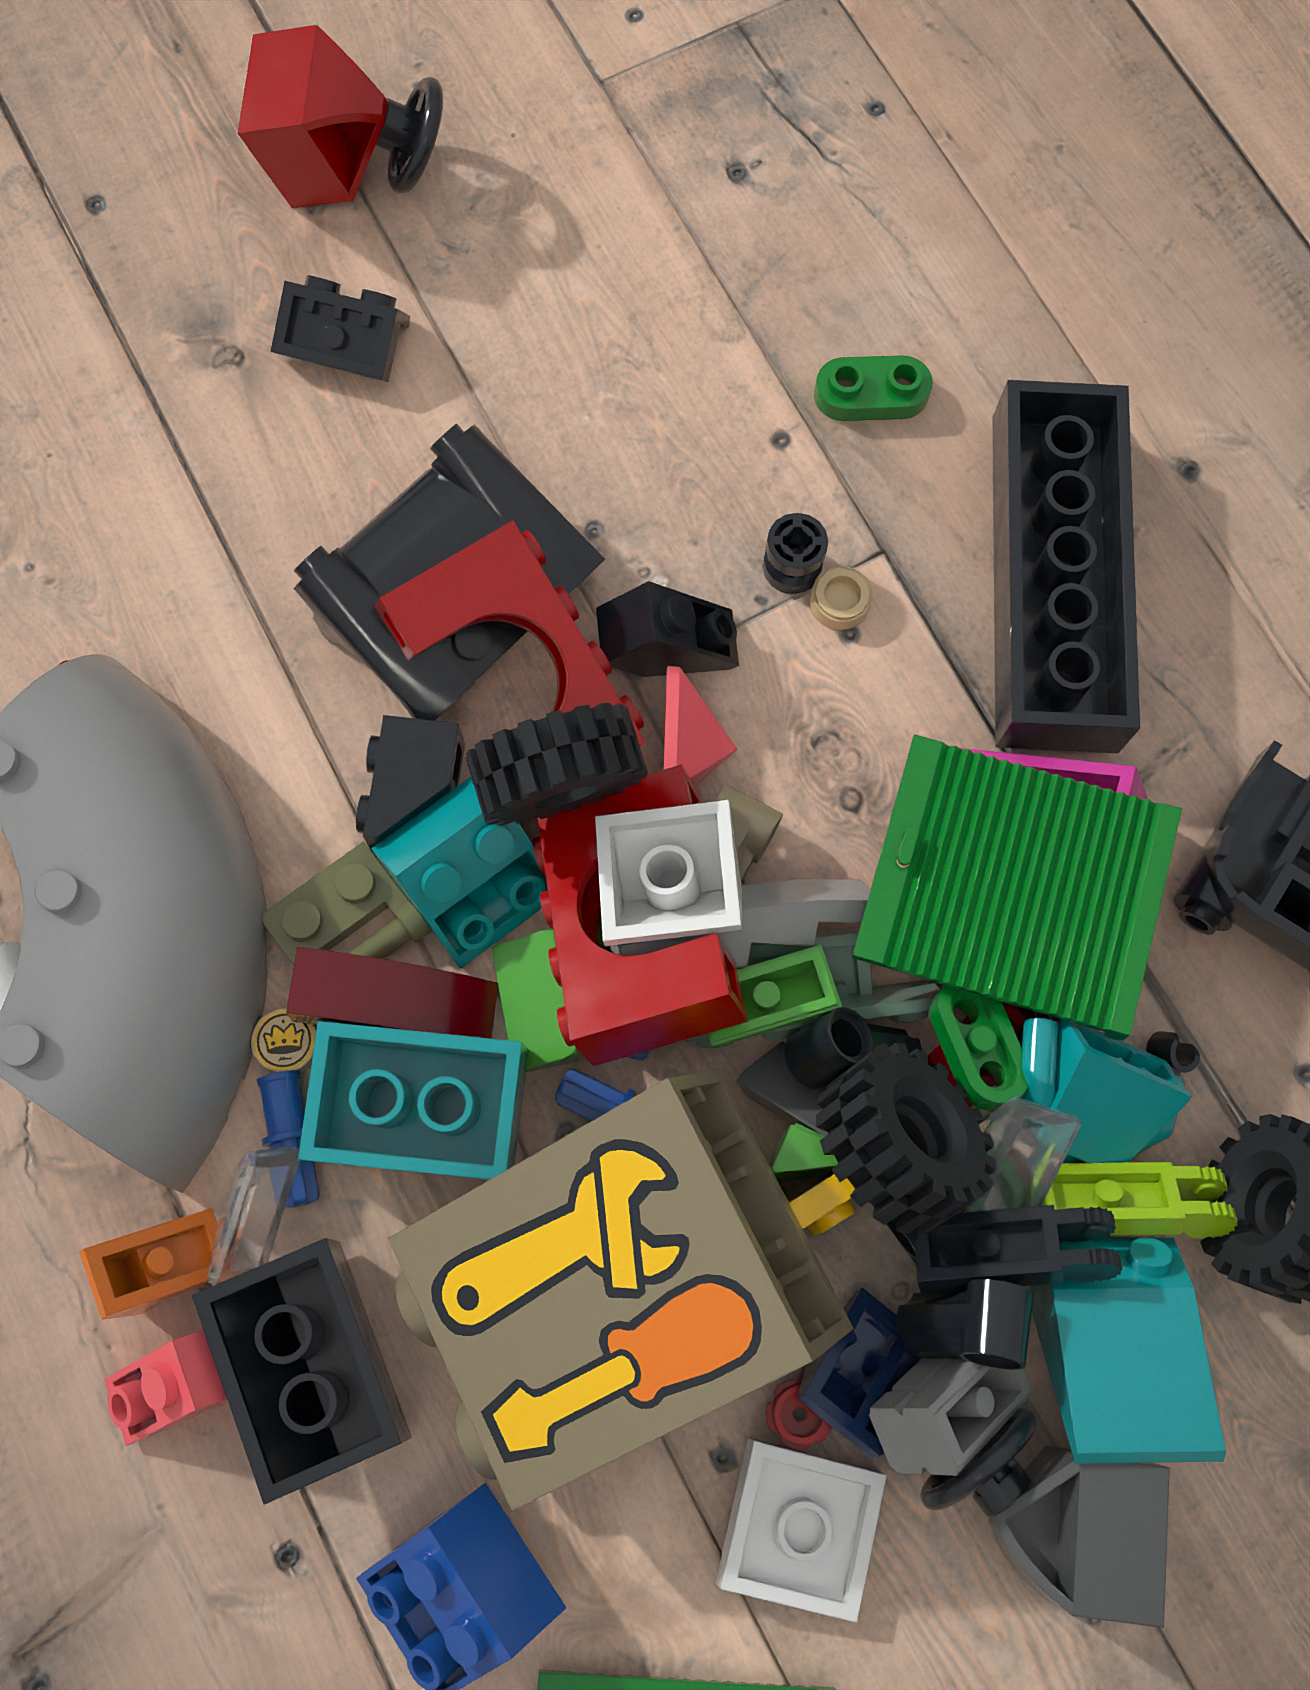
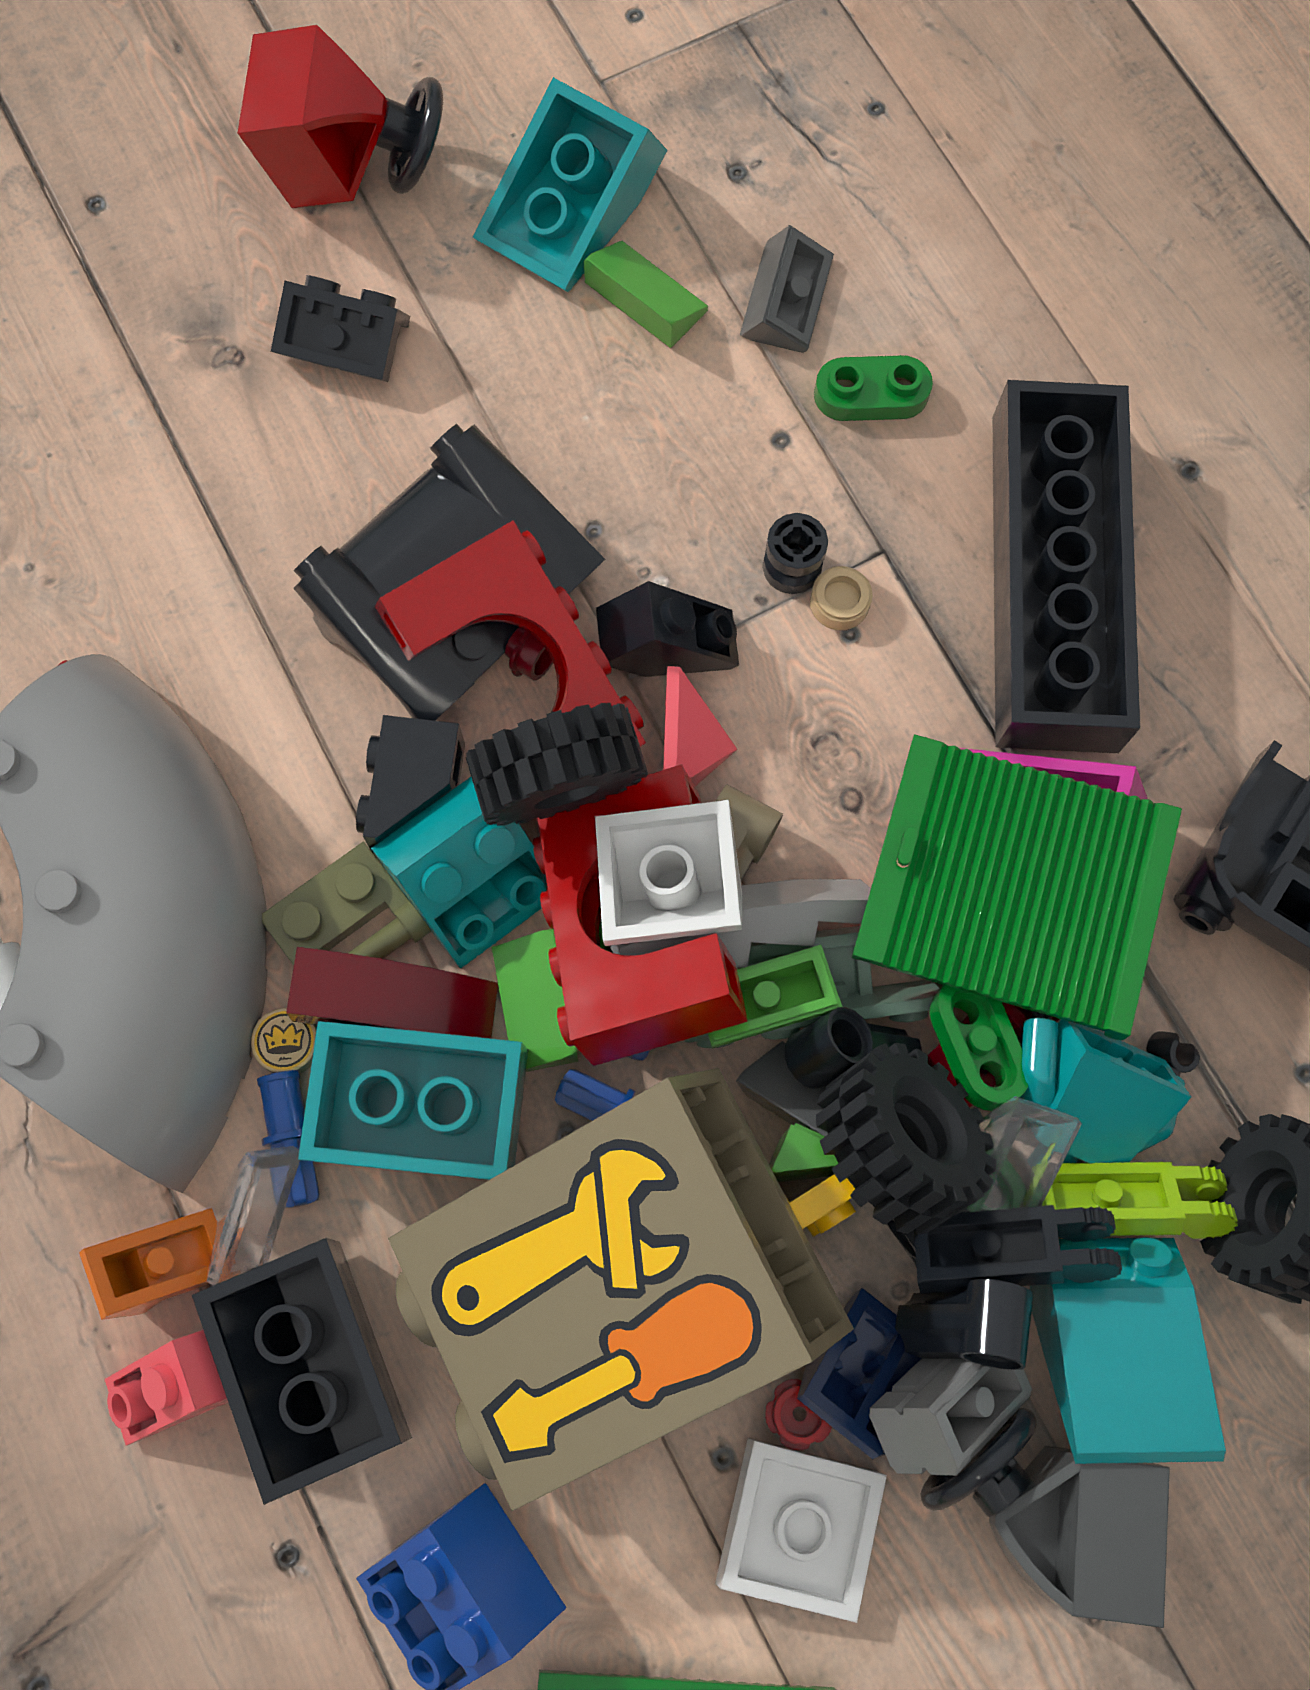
(527, 655): none -> dark red plate
(569, 185): none -> teal slope
(643, 292): none -> bright green slope
(787, 291): none -> dark grey slope

